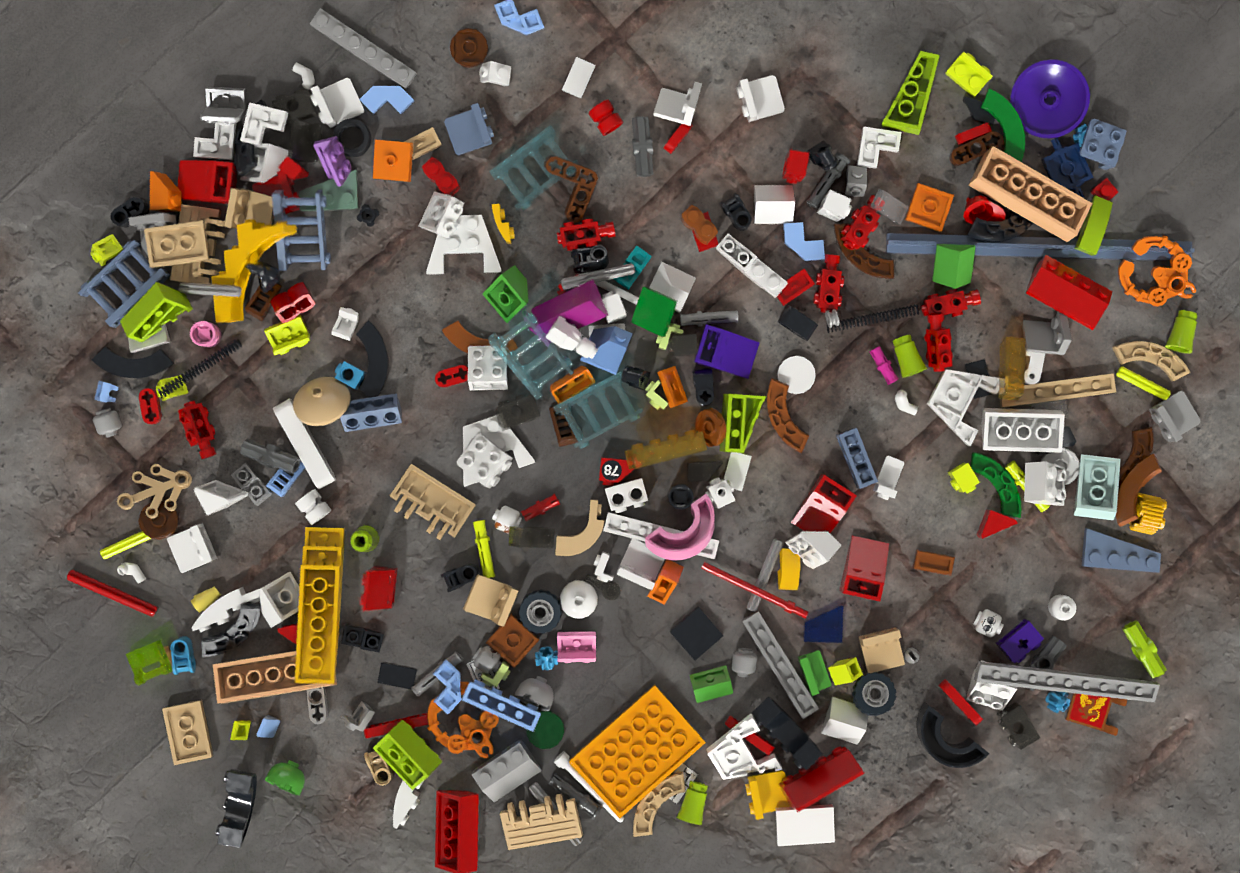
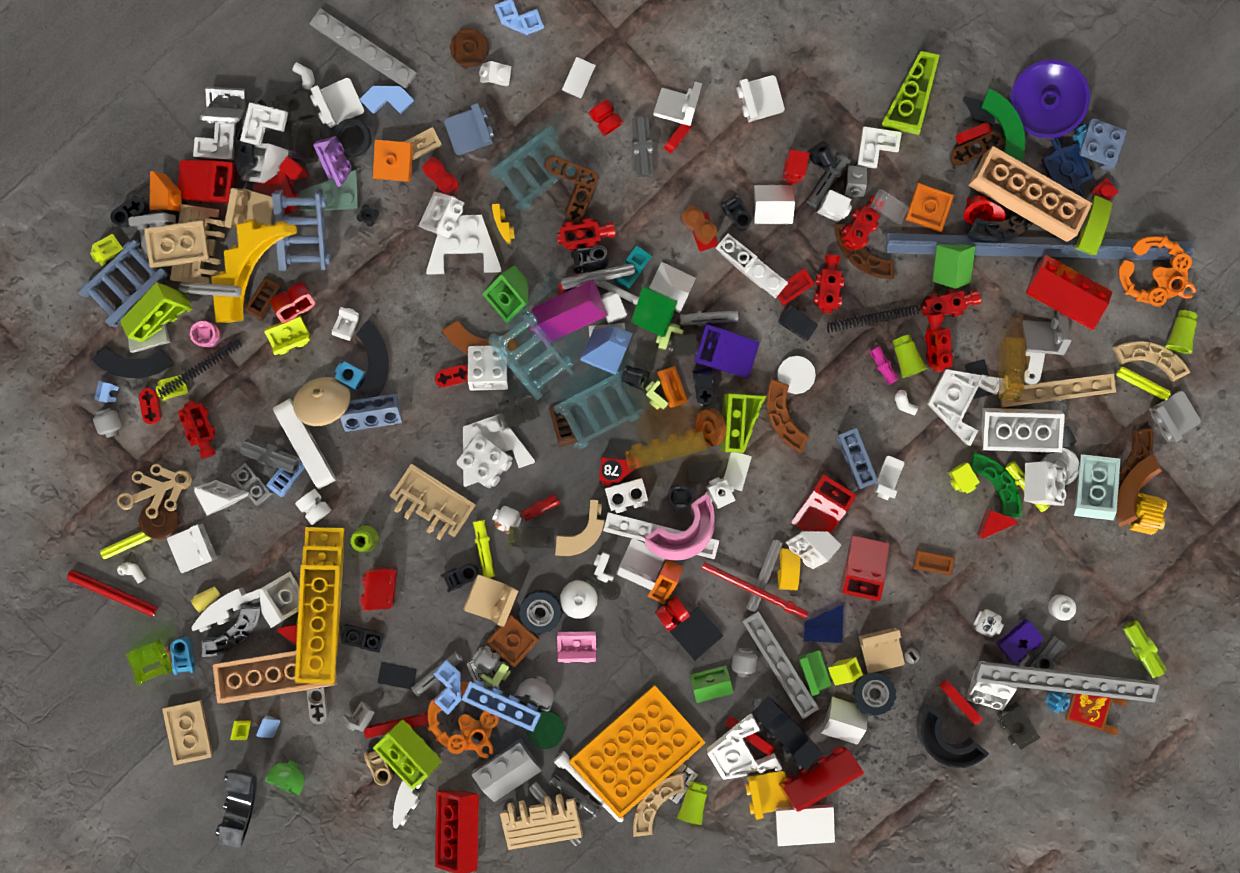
(267, 275): black hat -> none
(546, 658): dark azure gear -> none
(569, 337): white piece -> none
(573, 386): orange piece -> none
(672, 613): none -> red wheel
(805, 249): light blue tile -> none
(832, 318): light grey bush -> none
(969, 74): neon yellow bracket -> none
(1112, 553): sand blue wing -> none

